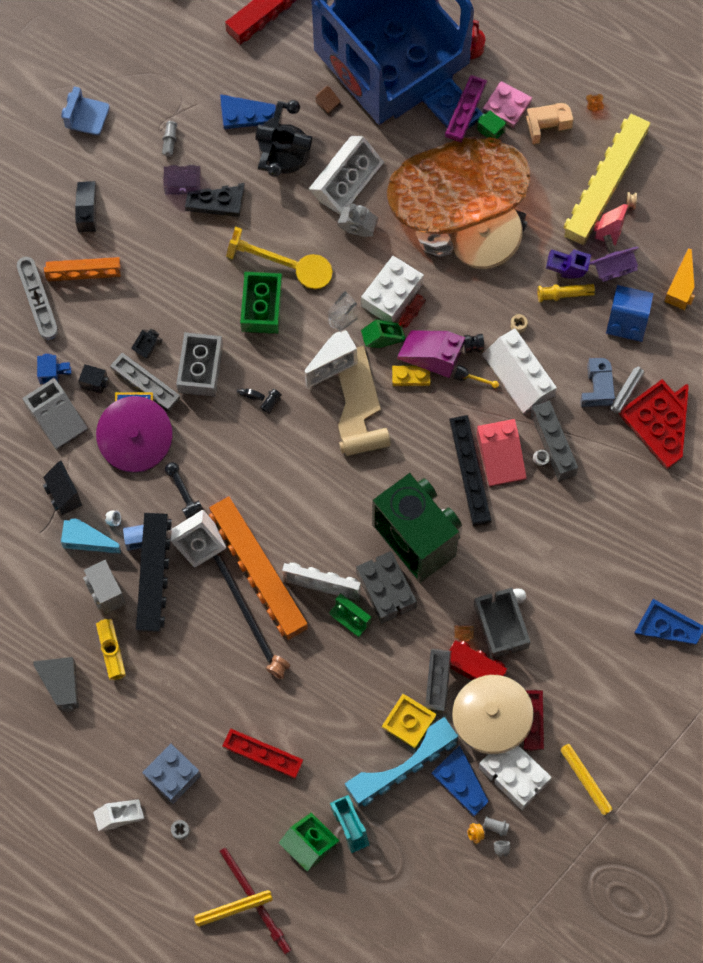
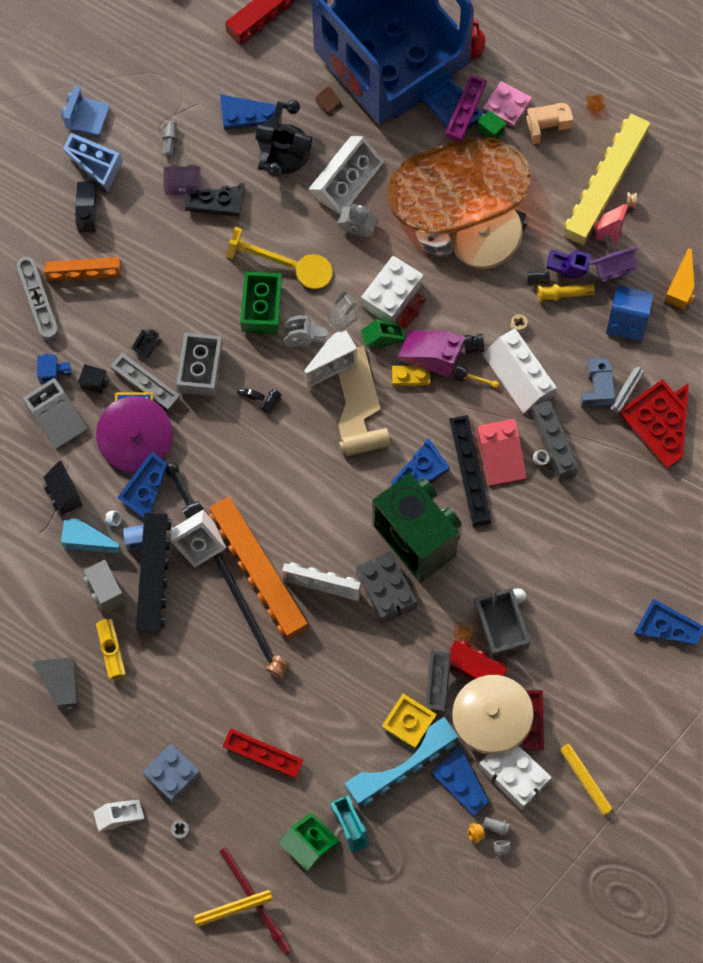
(96, 160): none -> light blue wedge
(144, 485): none -> blue wing
(302, 332): none -> light grey hinge
(350, 615): green bracket -> none
(425, 464): none -> blue wing
(538, 277): none -> black pin

